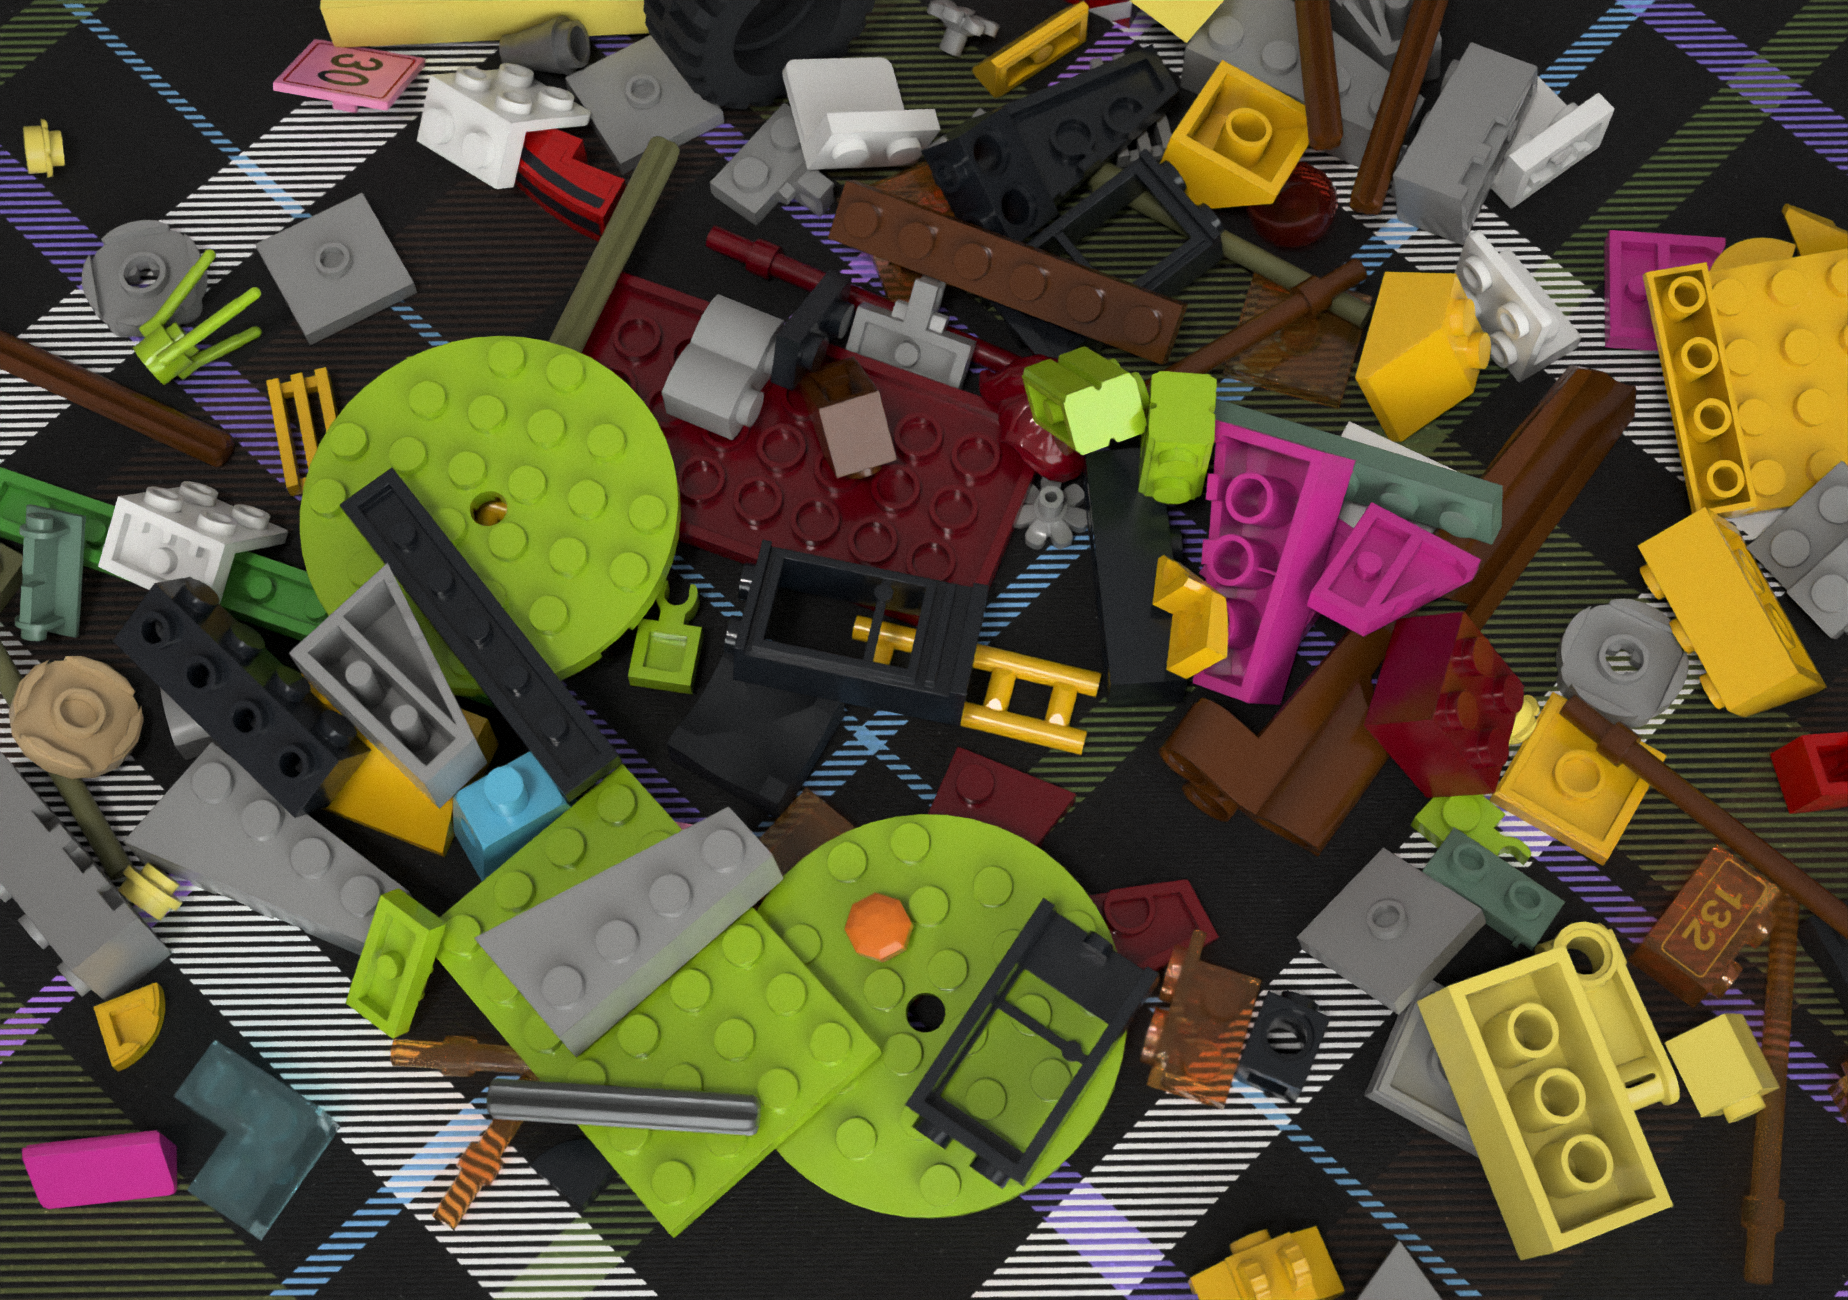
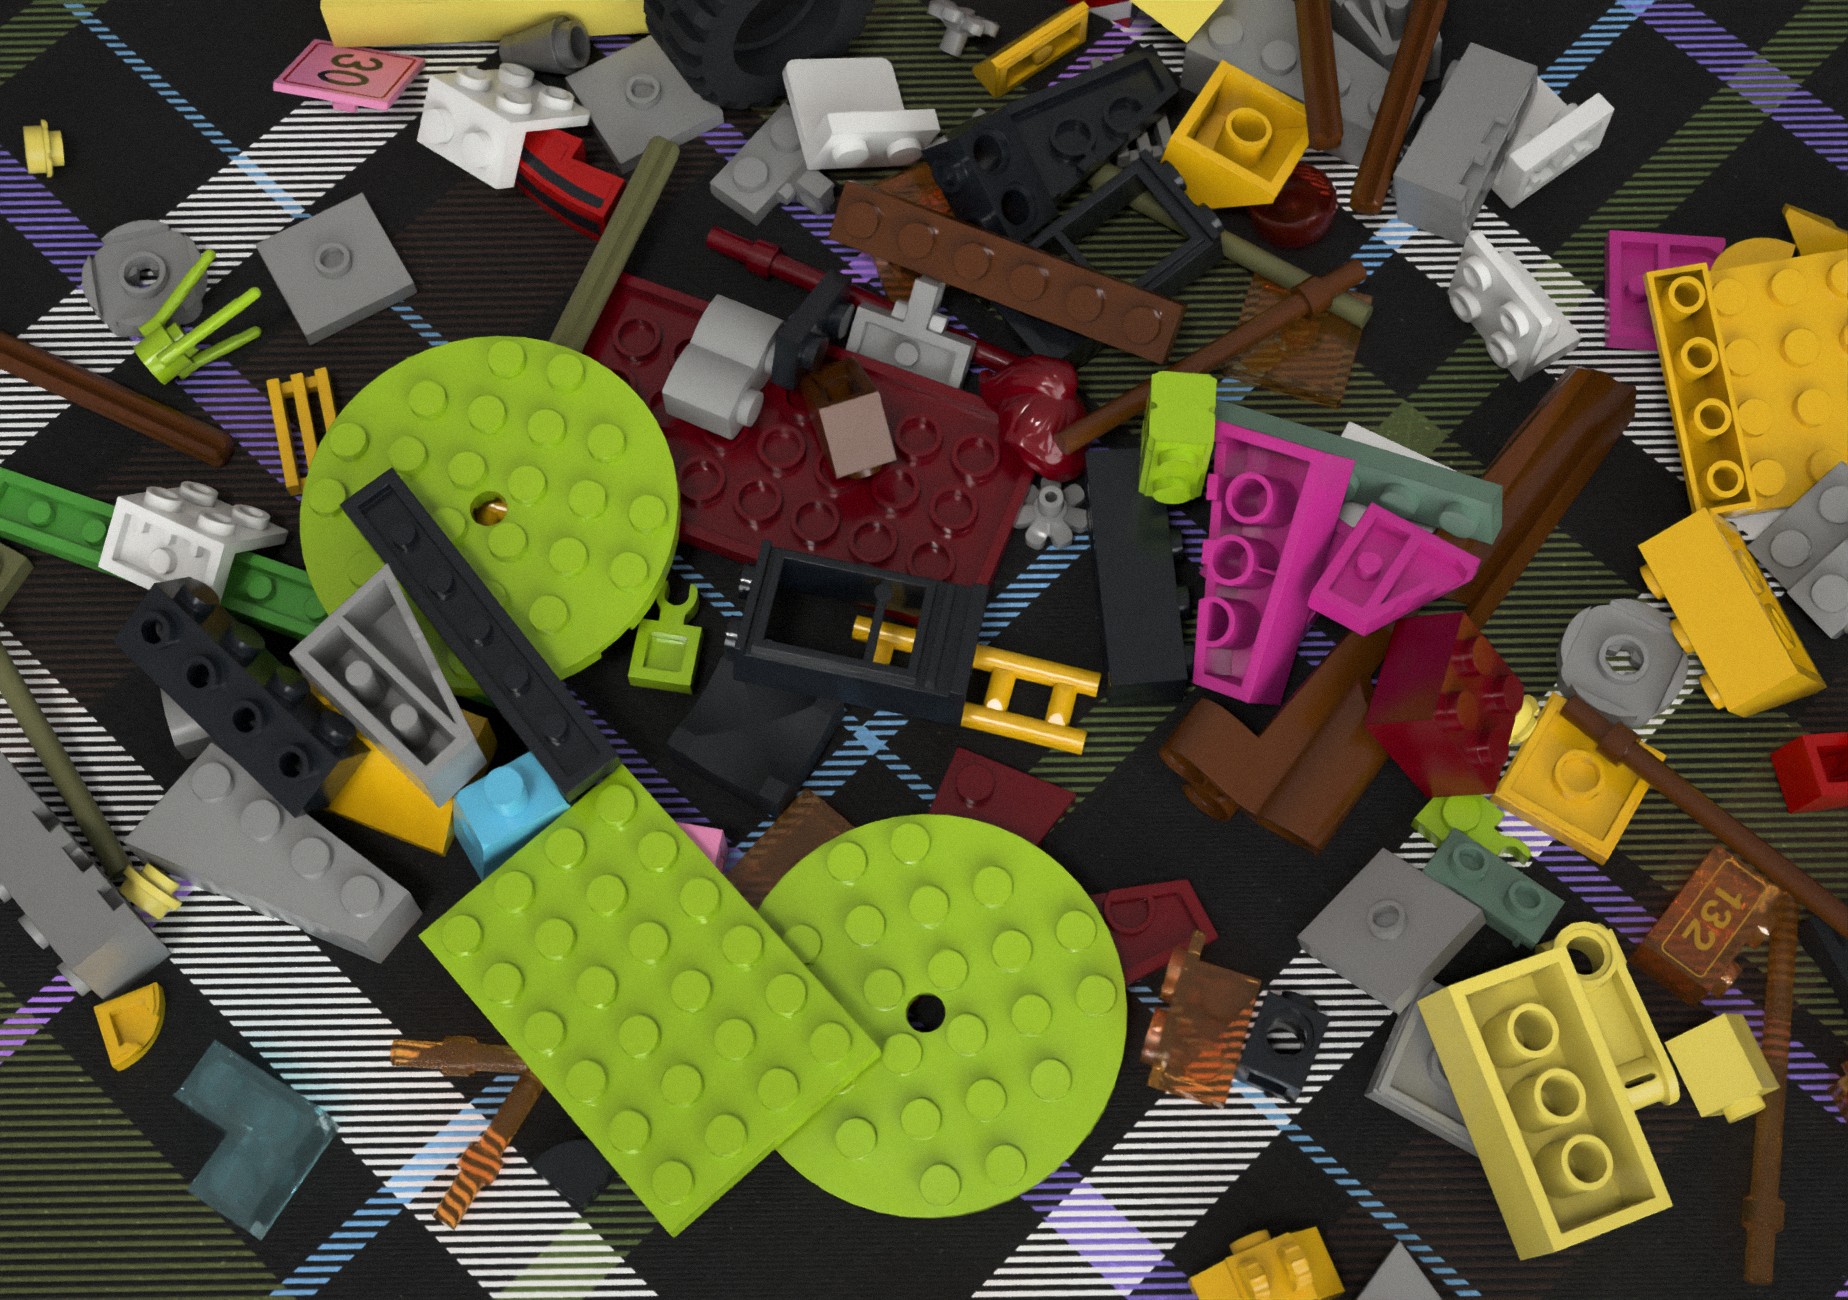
(51, 573): sand green hinge -> none
(75, 717): tan tile -> none
(102, 1169): dark pink slope -> none
(395, 962): lime hinge -> none
(624, 1106): dark grey axle -> none
(631, 927): light grey wedge -> none
(879, 927): orange tile -> none
(1079, 968): black door -> none
(1086, 399): lime brick -> none
(1198, 618): yellow slope -> none
(1420, 351): yellow slope -> none

